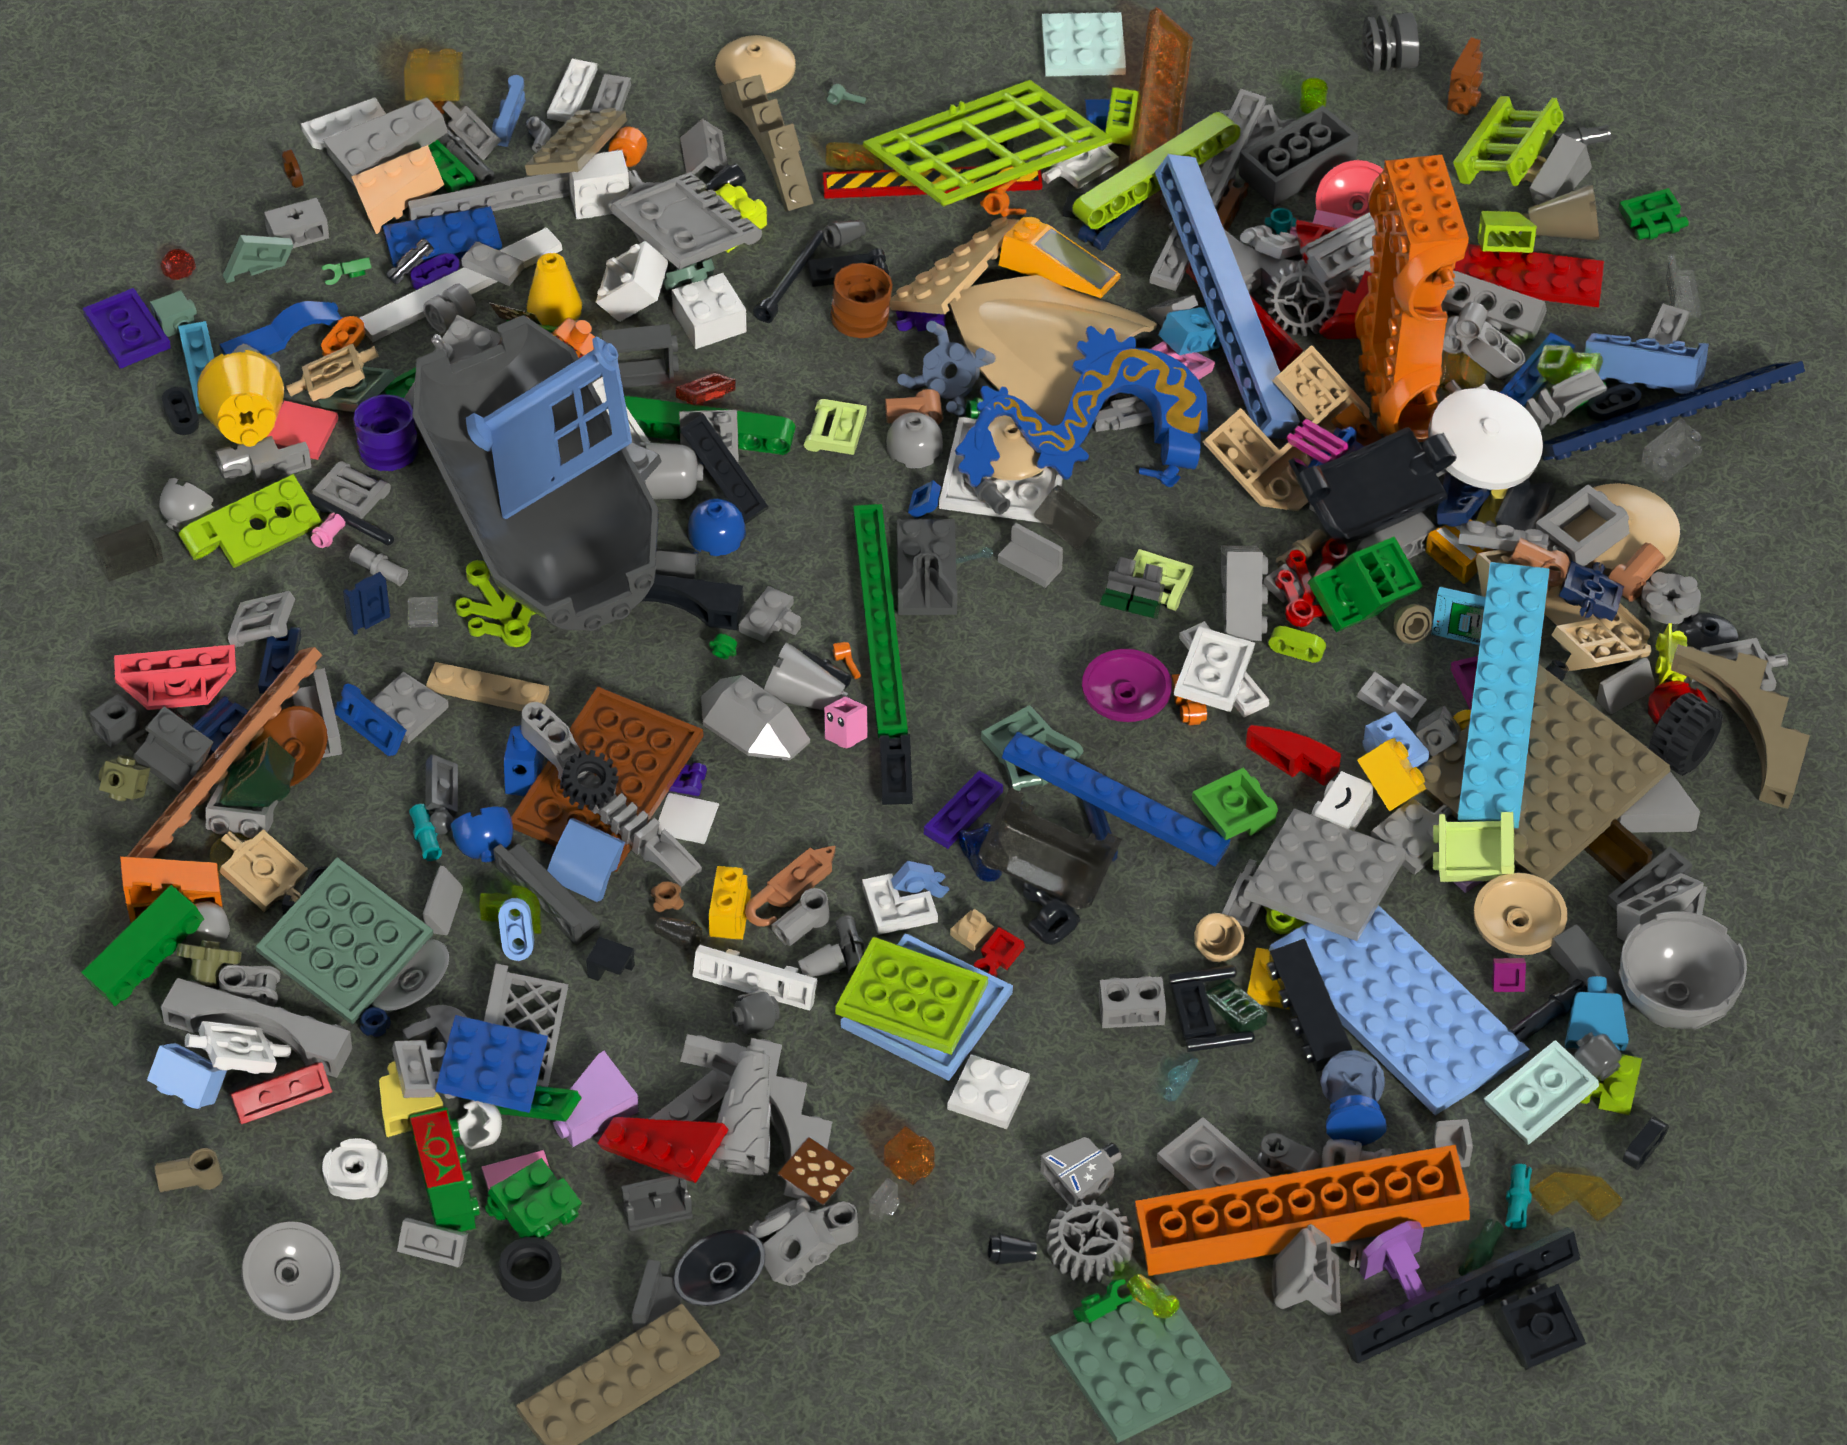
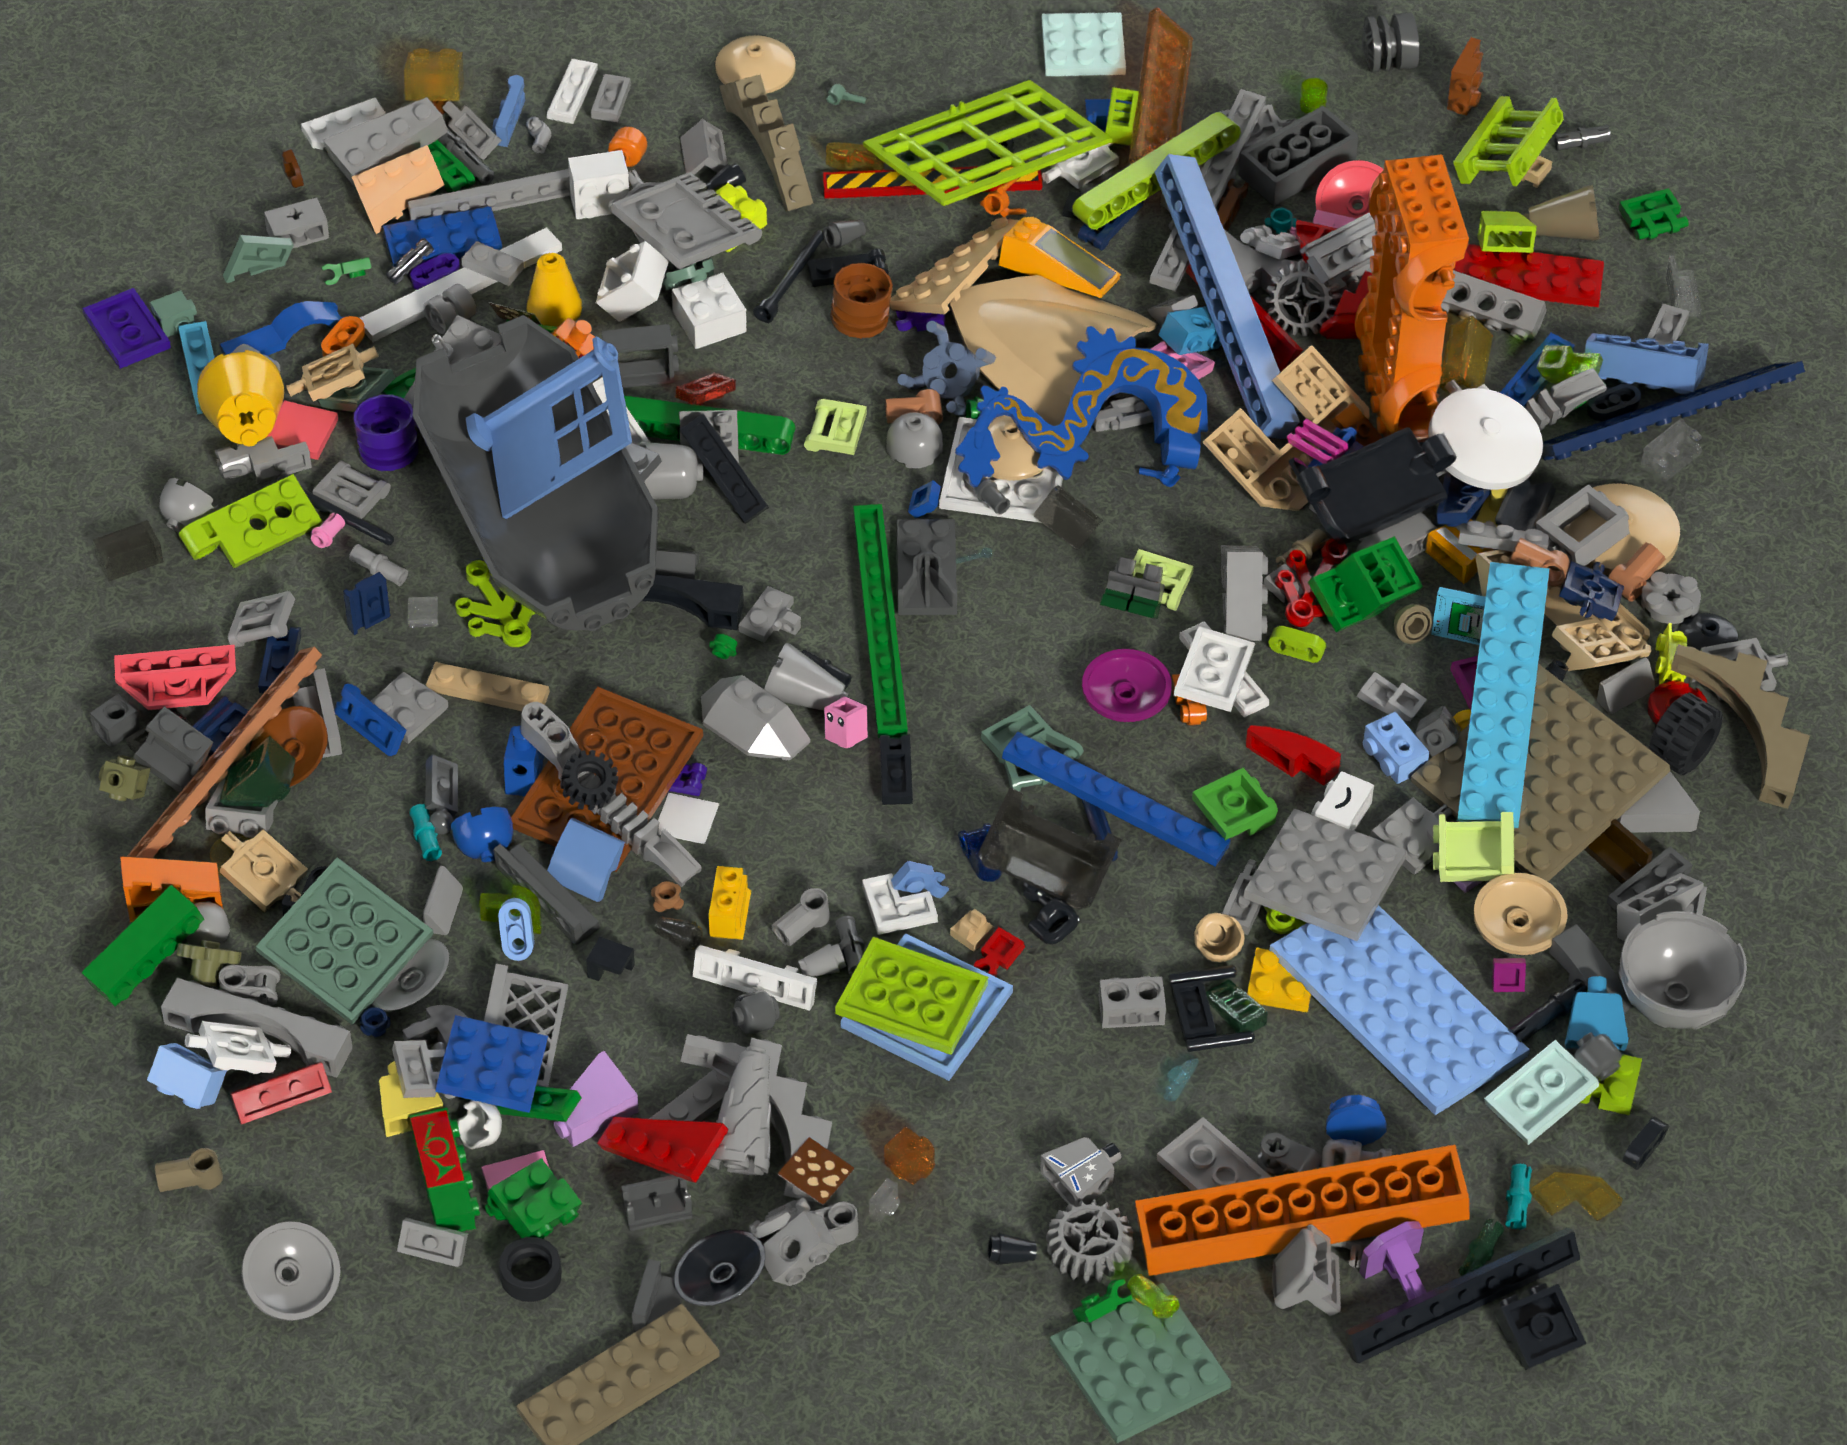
(177, 264): clear red plate -> none
(182, 416): black plate -> none
(360, 1184): white plate -> none
(576, 142): dark tan plate -> none
(716, 527): blue cylinder -> none
(791, 883): nougat plate -> none
(843, 652): orange hand -> none
(963, 809): dark purple plate -> none
(988, 1091): white plate -> none
(1032, 556): light grey panel -> none
(1308, 1002): black brick -> none
(1352, 1074): sand blue tile -> none
(1392, 773): yellow brick -> none
(1455, 1133): light grey panel -> none
(1482, 341): light grey piece -> none
(1562, 170): light grey slope -> none

